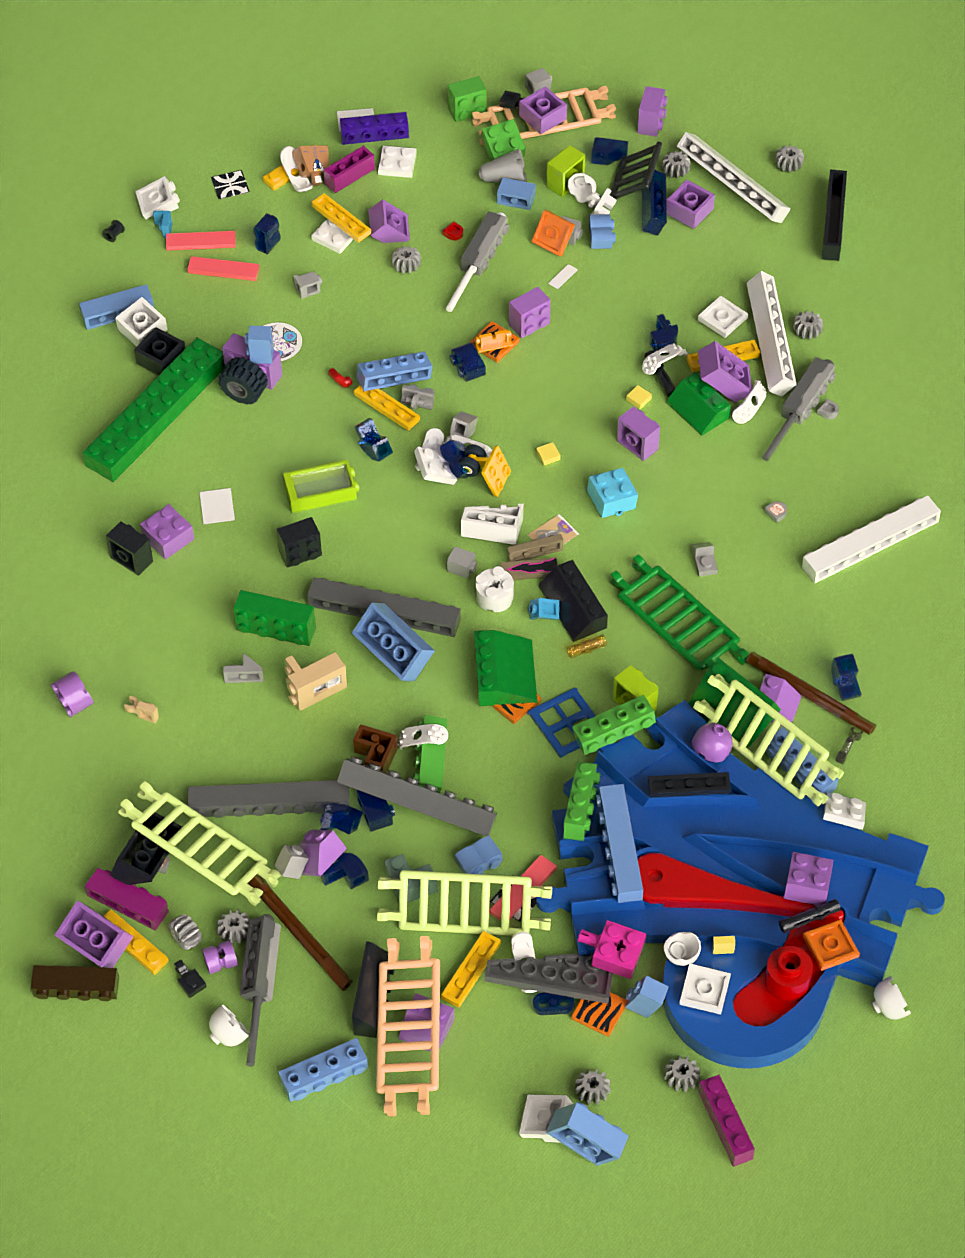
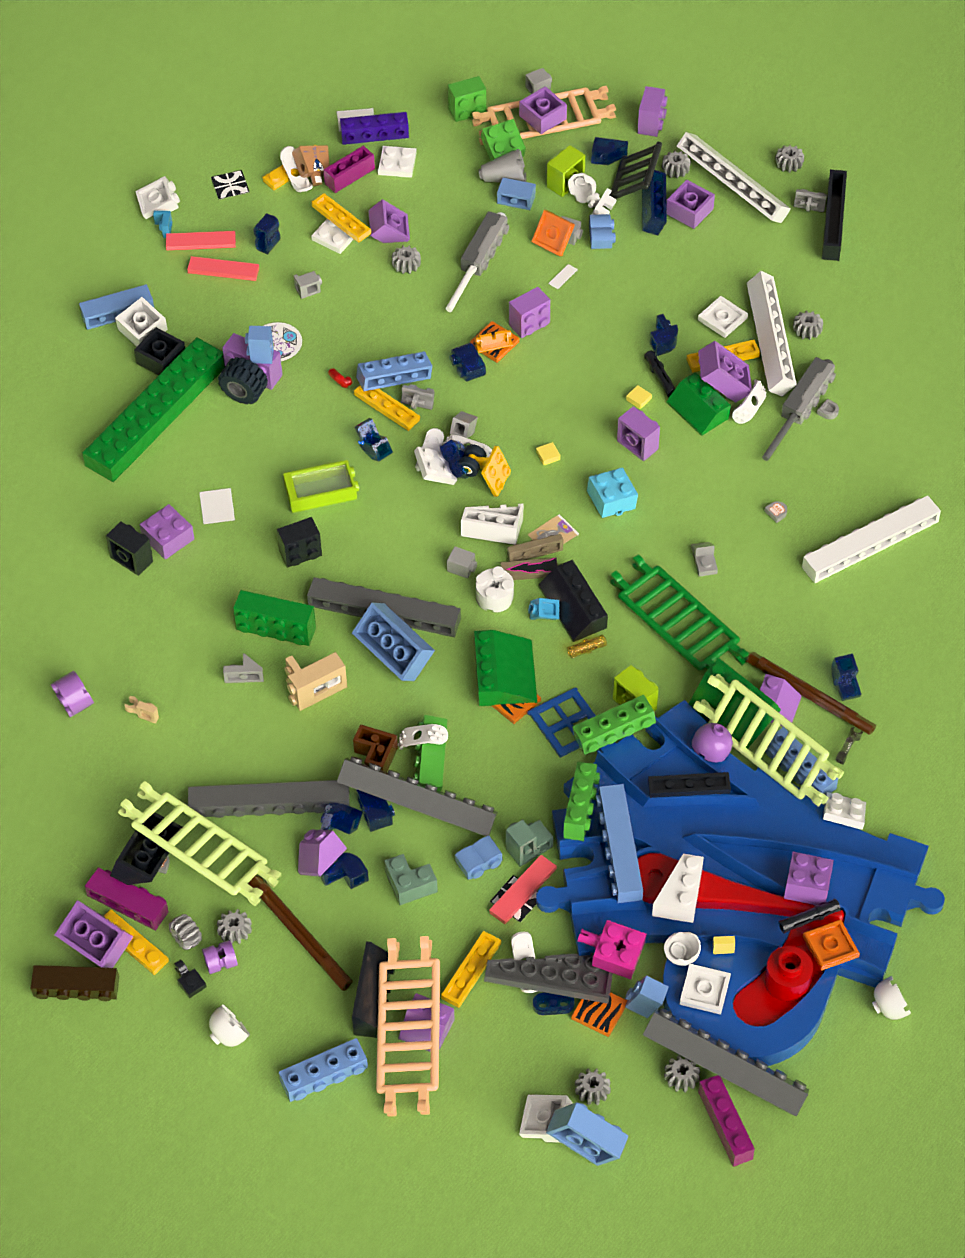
(113, 230): black bush -> none
(259, 971): dark grey piece -> none
(291, 861): light grey brick -> none
(453, 231): red tile -> none
(465, 878): yellowish green bar -> none
(510, 100): black plate -> none
(527, 841): none -> sand green brick
(655, 360): white piece -> none
(680, 891): none -> white wedge
(726, 1062): none -> dark grey brick
(810, 200): none -> light grey hips

